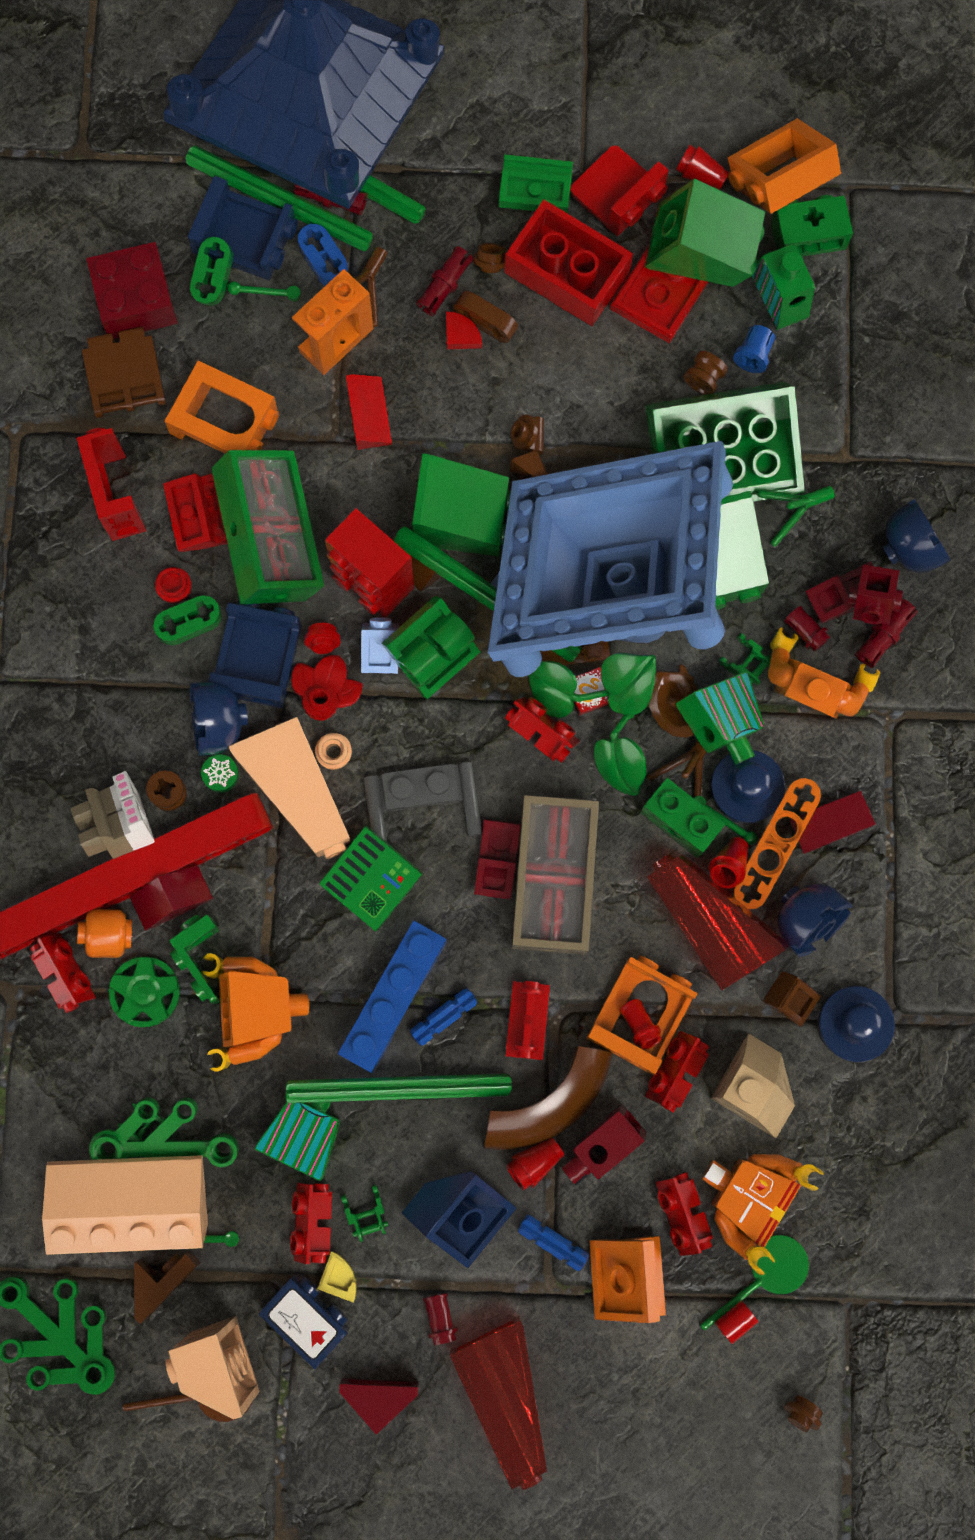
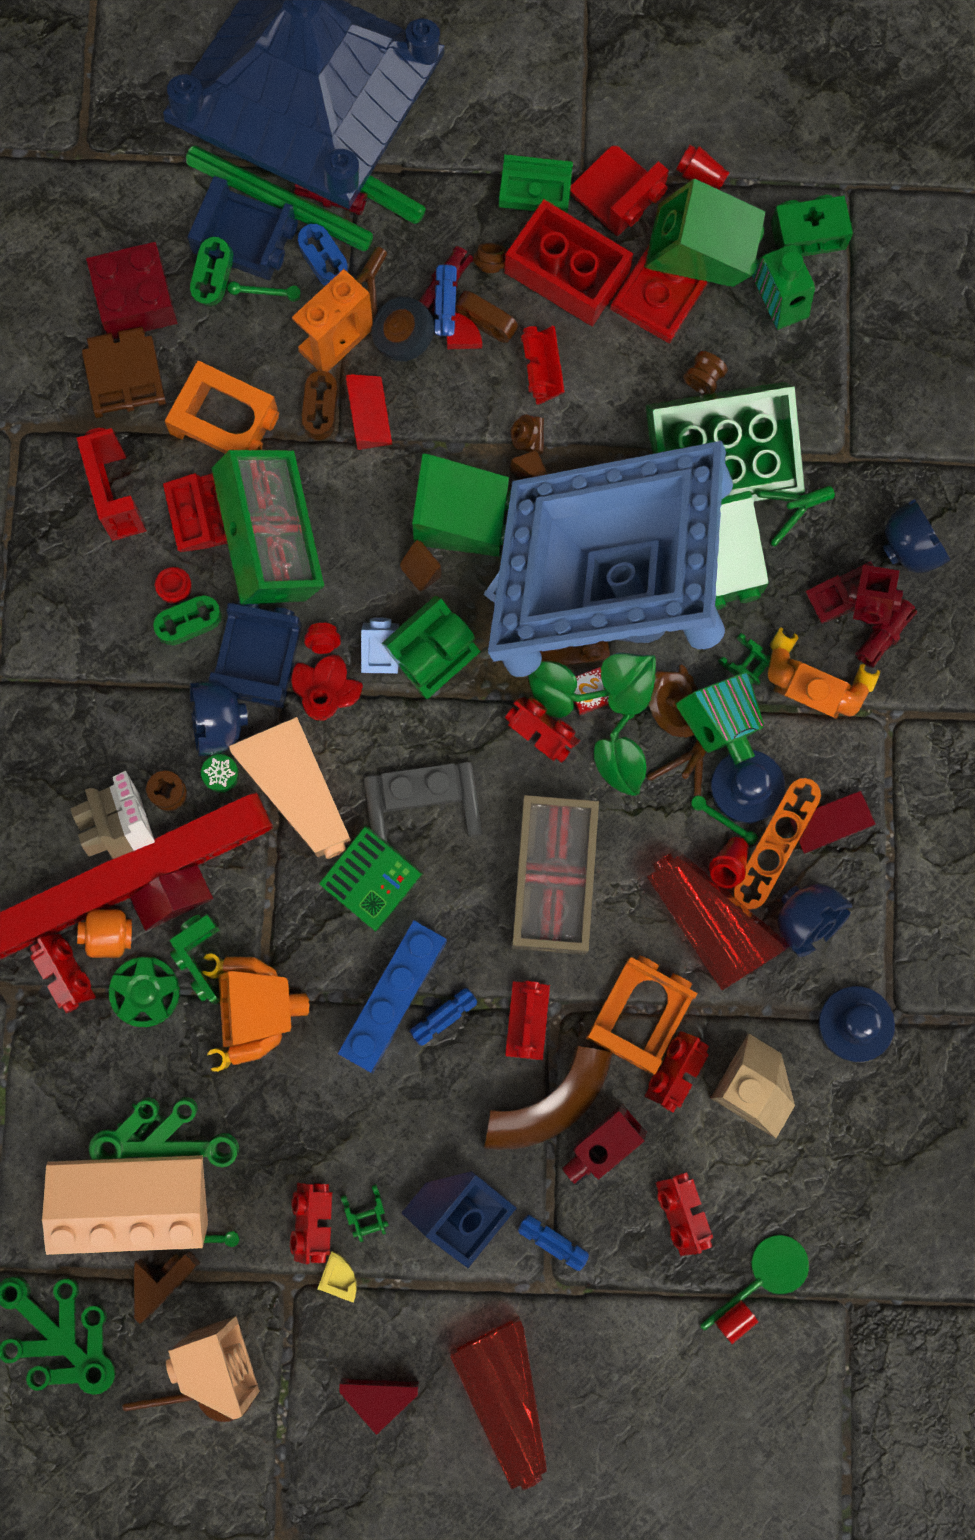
(302, 1137): torso -> none
(305, 1320): brick -> none
(312, 404): none -> reddish brown beam
(328, 741): light nougat plate -> none
(369, 564): red brick -> none
(397, 1088): green axle -> none
(402, 329): none -> black wheel
(440, 1319): dark red pin -> none
(445, 300): none -> blue axle
(458, 575): green axle -> none
(497, 859): dark red slope -> none
(534, 1163): red cone -> none
(544, 365): none -> red hinge
(627, 1279): orange bracket -> none
(644, 1031): red pin -> none
(682, 818): green brick -> none
(755, 349): blue bush -> none
(755, 1200): orange torso -> none
(792, 998): reddish brown slope -> none
(803, 1414): reddish brown plate -> none
(807, 629): dark red pin -> none
(815, 165): orange window -> none

